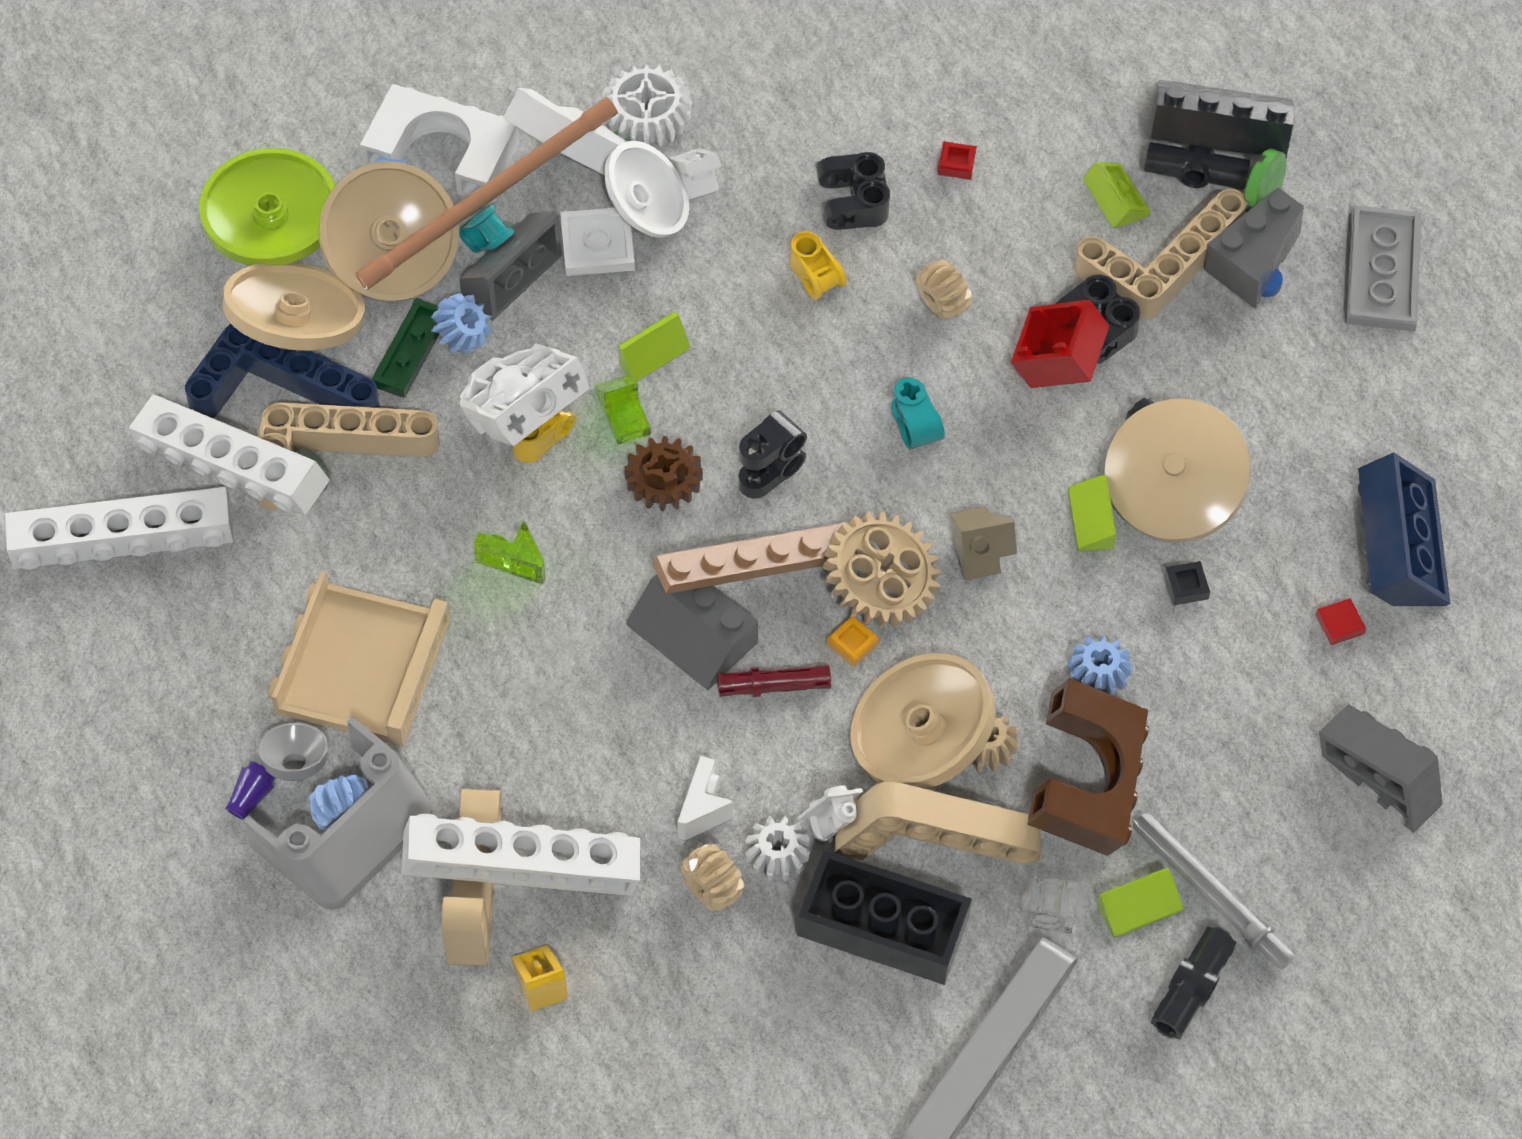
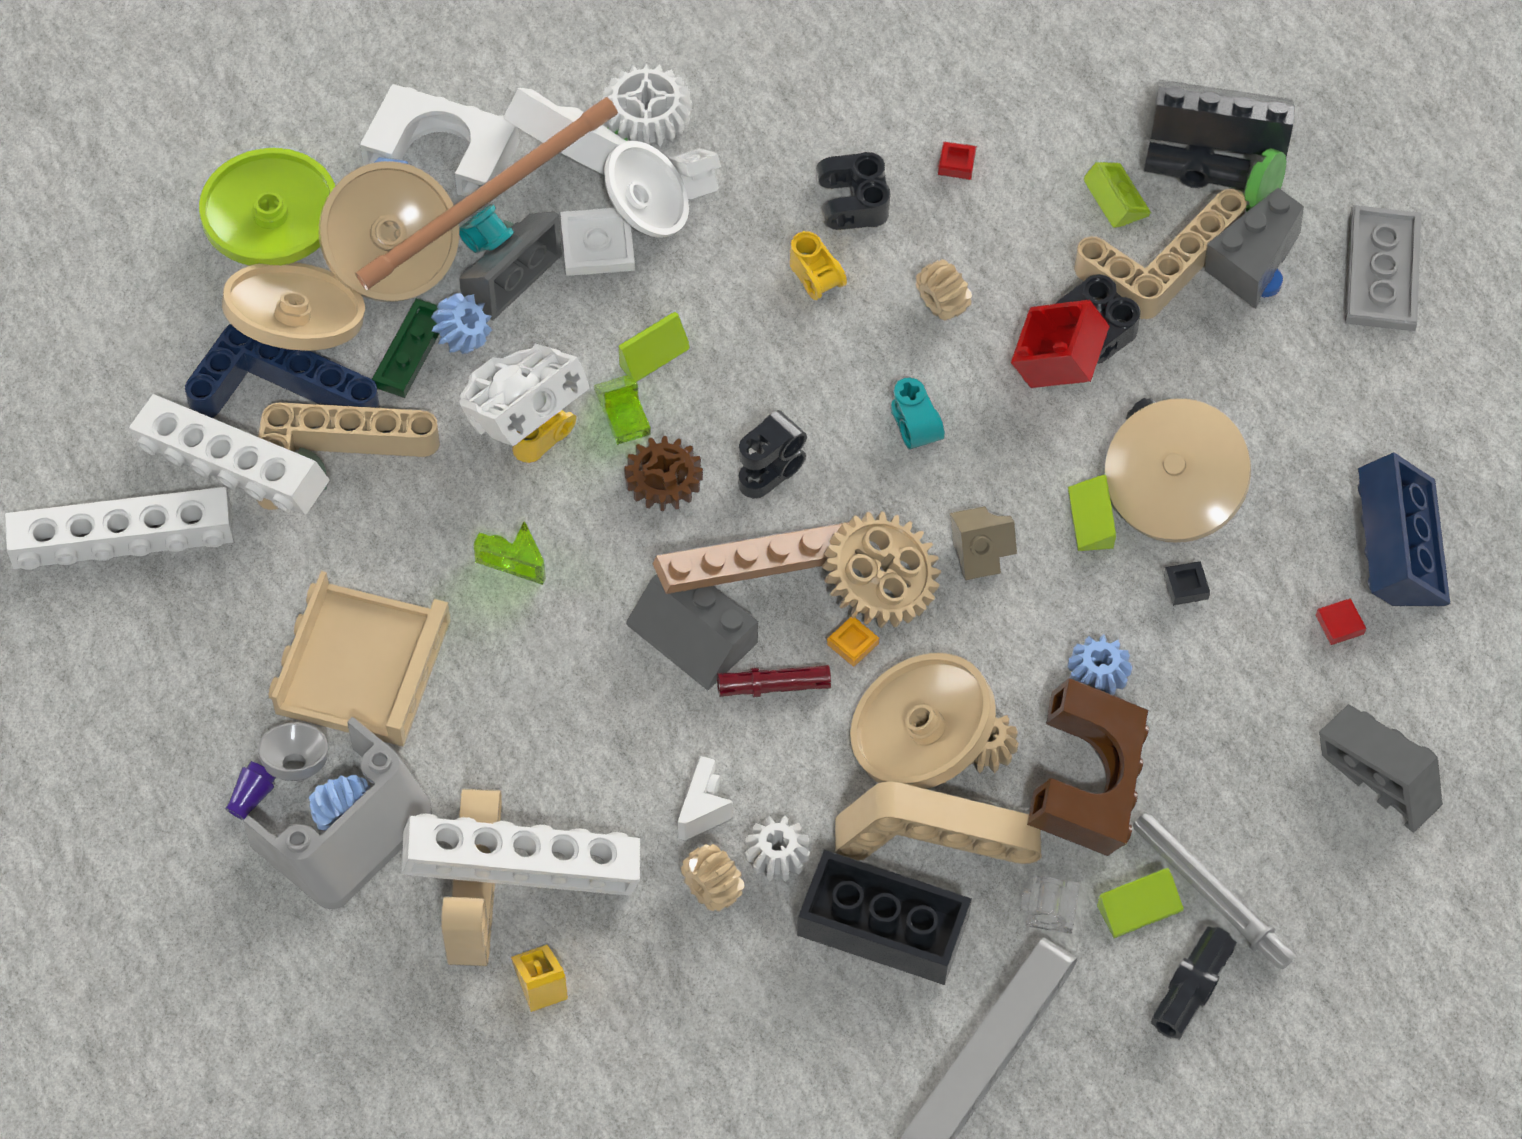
(831, 812): white hinge -> none

